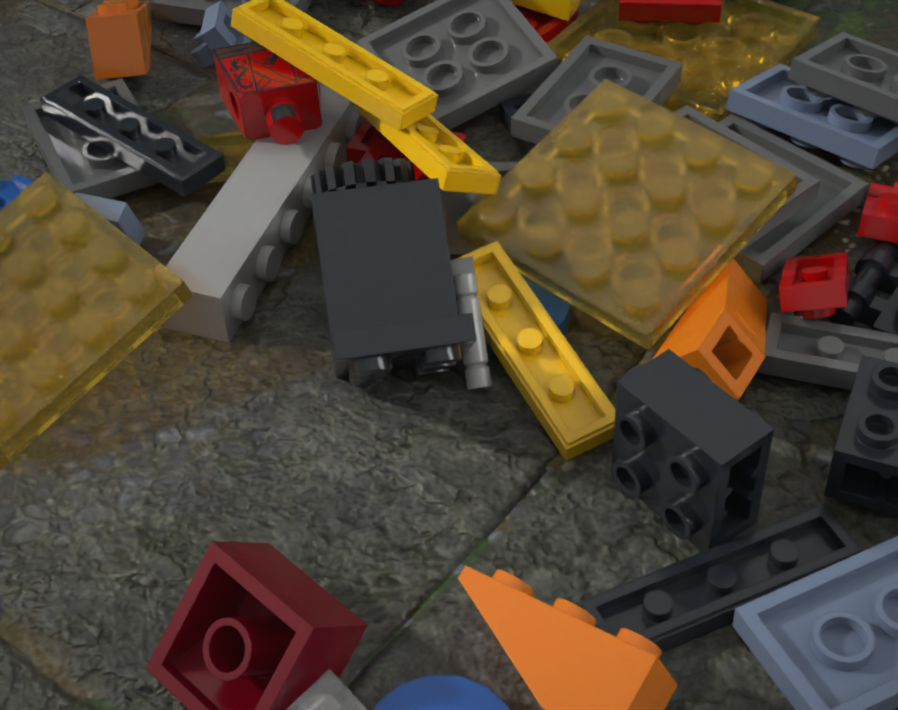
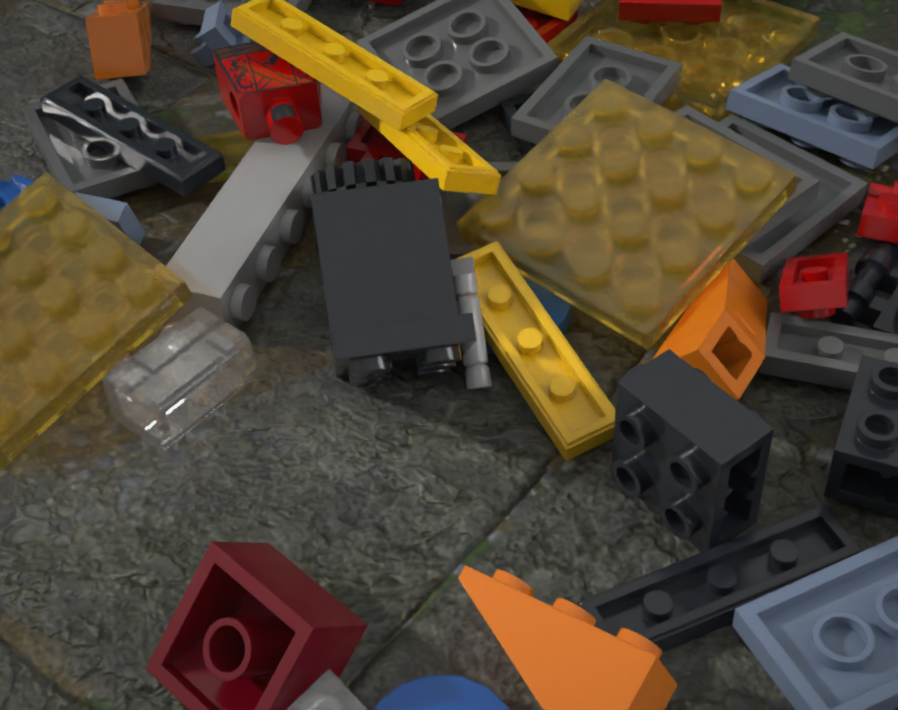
(180, 378): none -> clear brick

